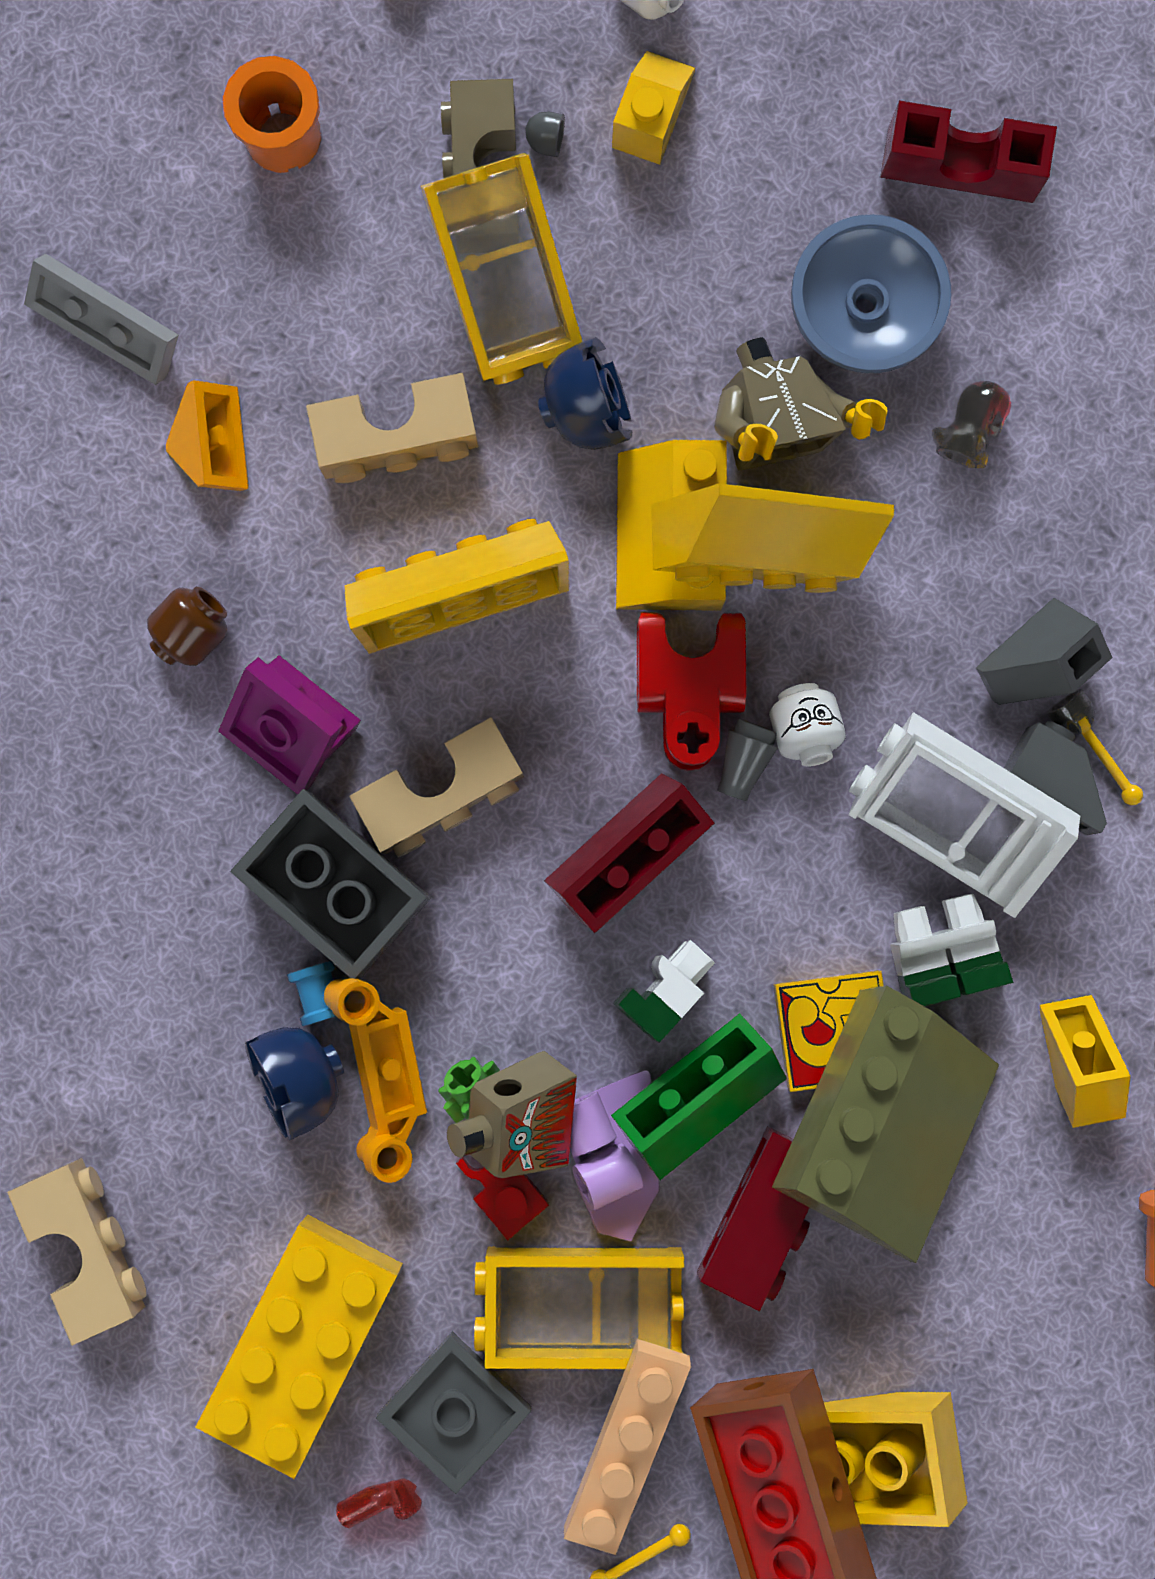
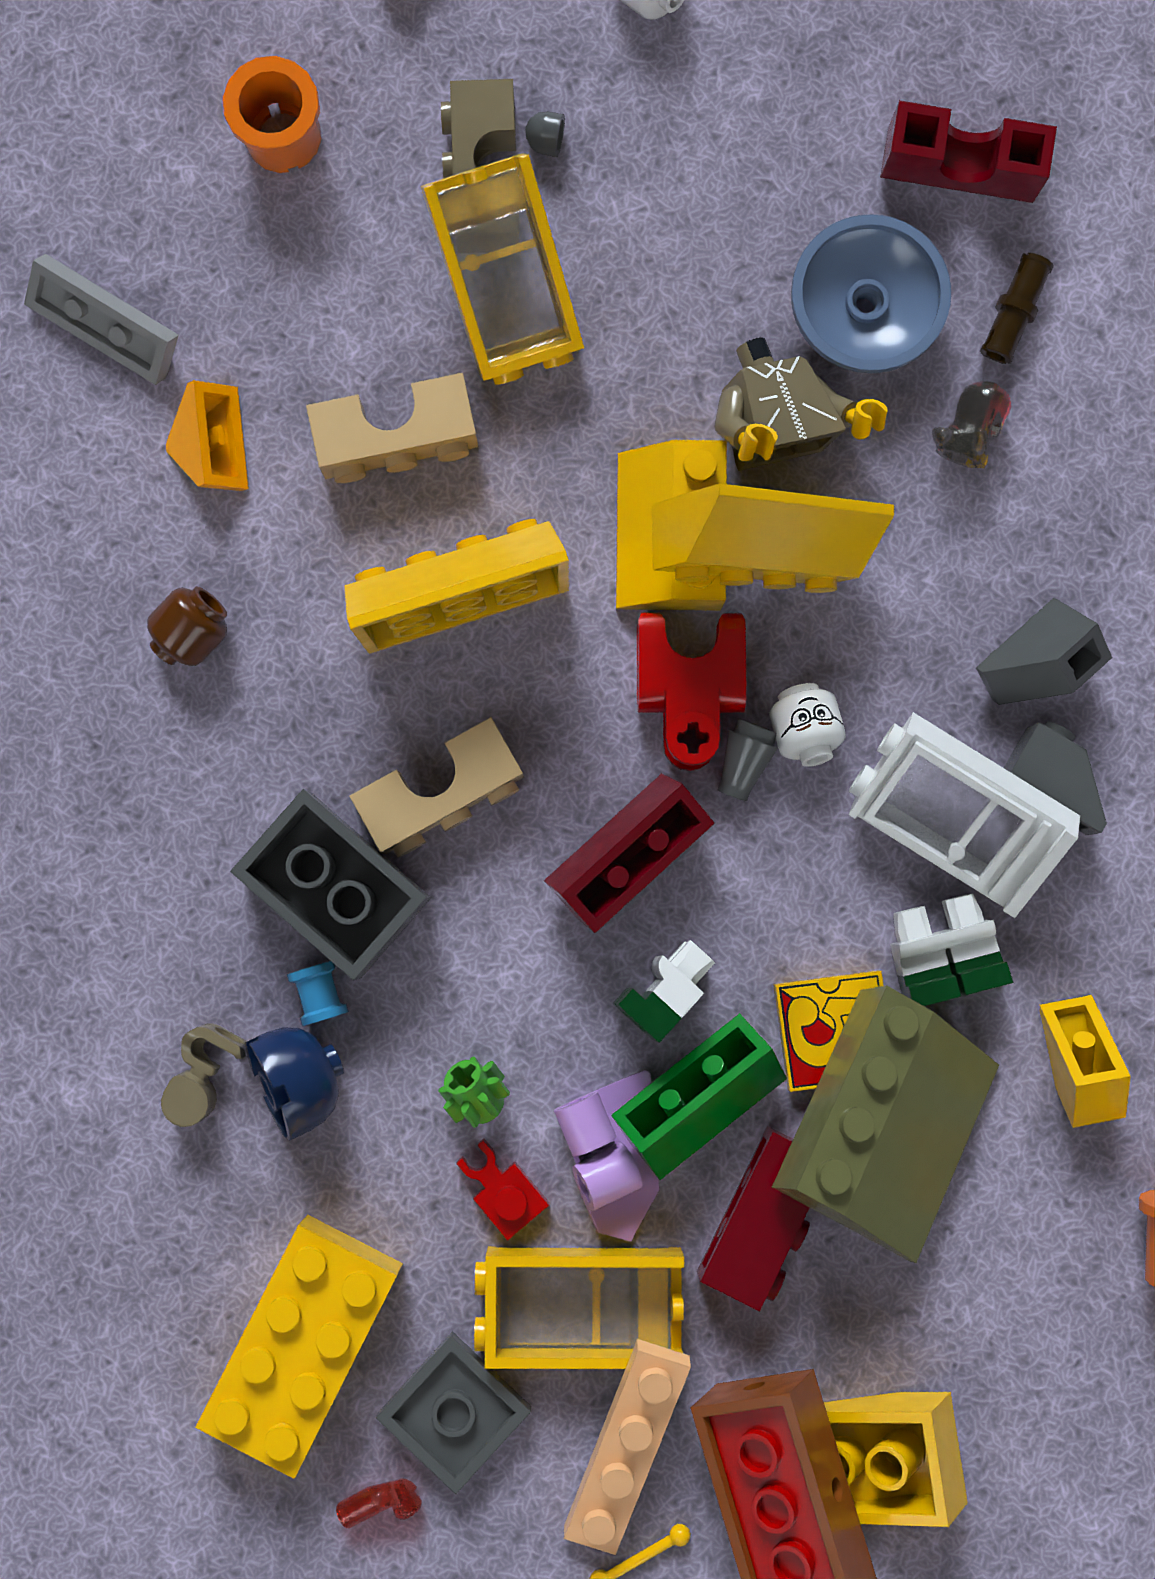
(70, 1205): tan arch -> none
(191, 1094): none -> dark tan leg
(286, 722): magenta bracket -> none
(386, 1074): light orange plate -> none
(519, 1118): dark tan torso -> none
(585, 398): dark blue cylinder -> none
(651, 106): yellow slope -> none
(1016, 308): none -> dark brown pin
(1077, 715): hinge -> none

